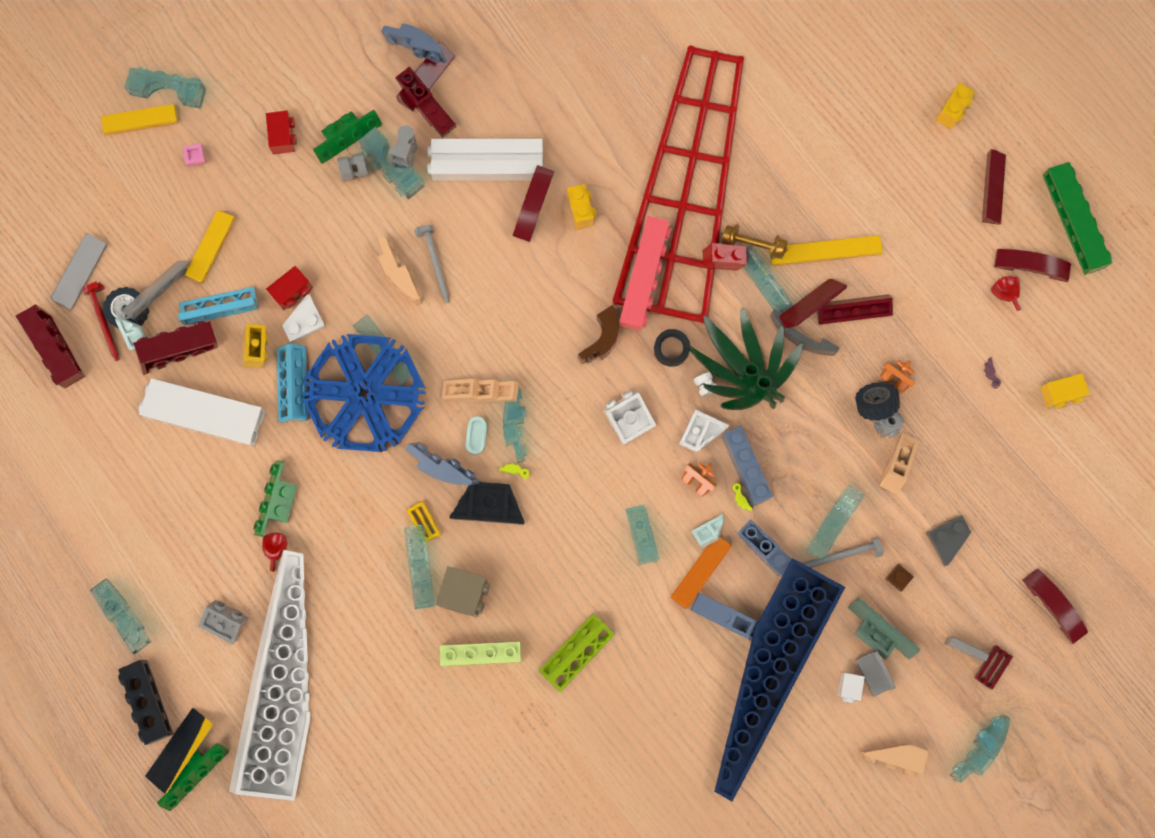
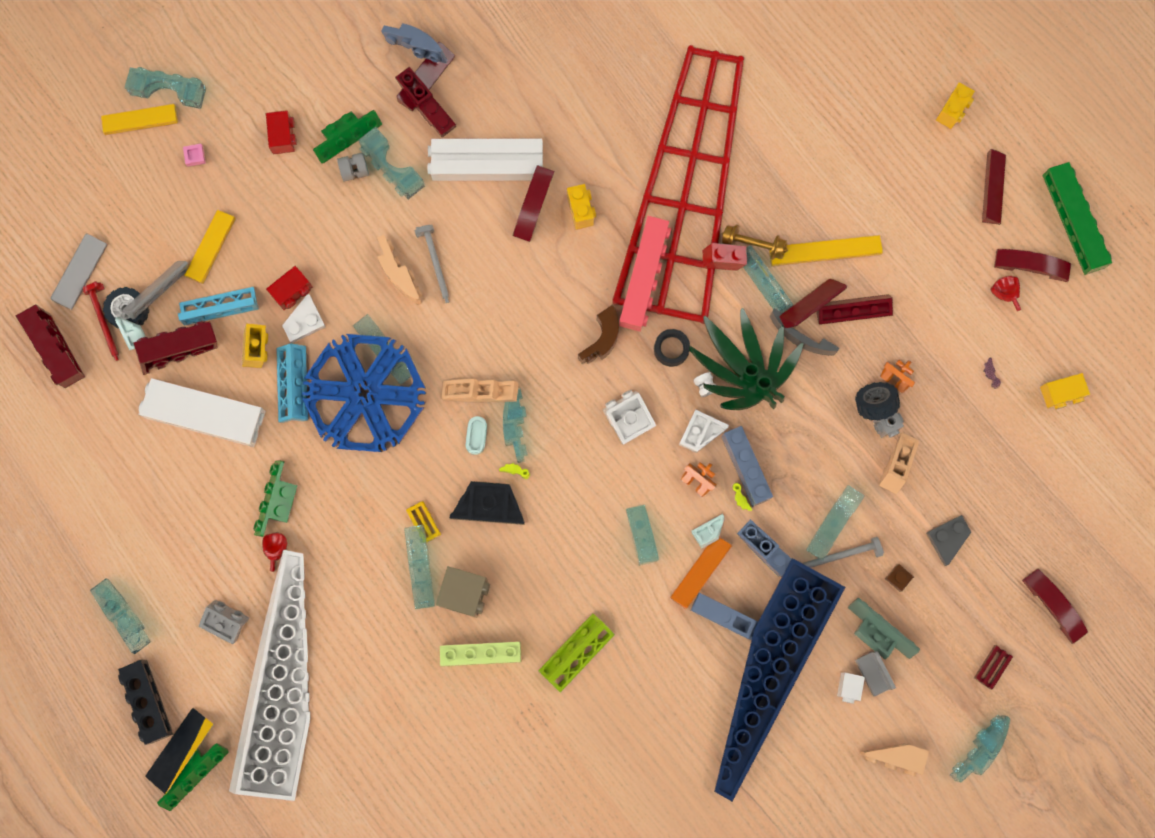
(403, 154): light grey legs -> none
(444, 470): sand blue slope -> none
(966, 649): light grey tile -> none

